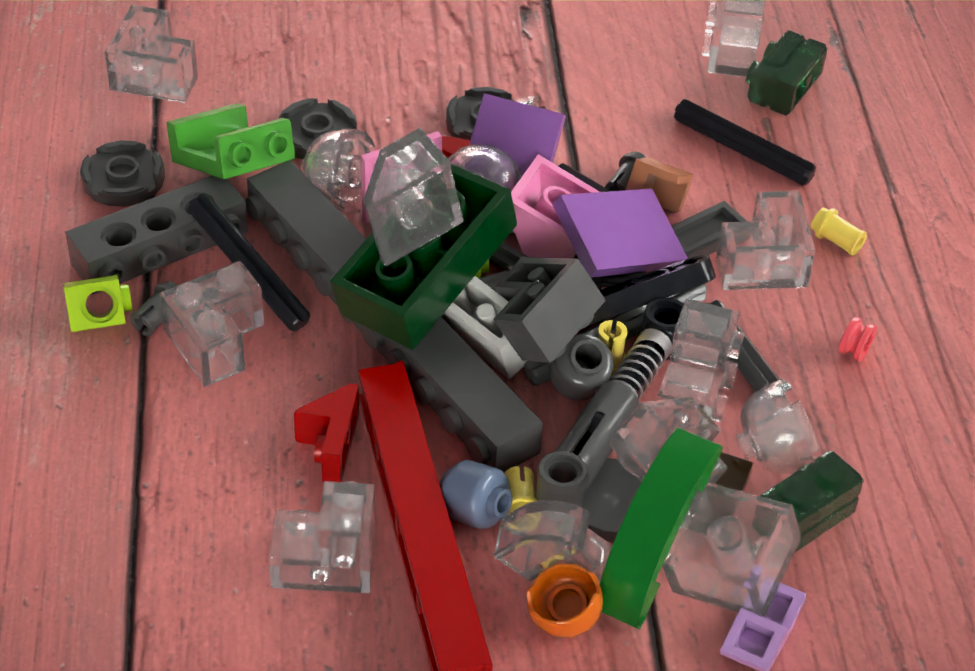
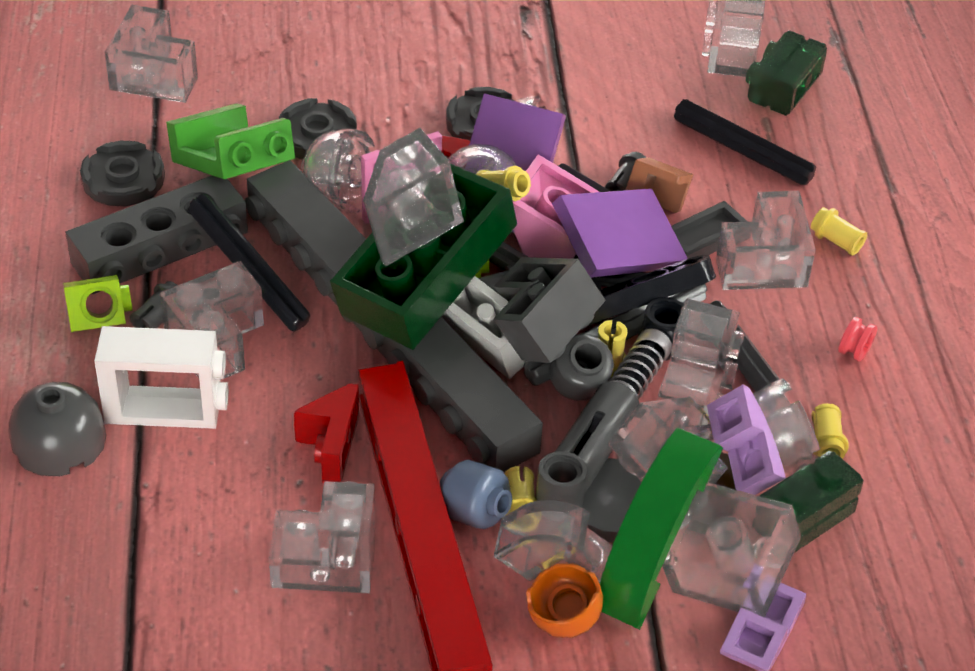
(56, 429): none -> dark grey cylinder
(160, 351): none -> white window
(512, 177): none -> light yellow pin
(745, 434): none -> lavender slope
(829, 430): none -> light yellow pin

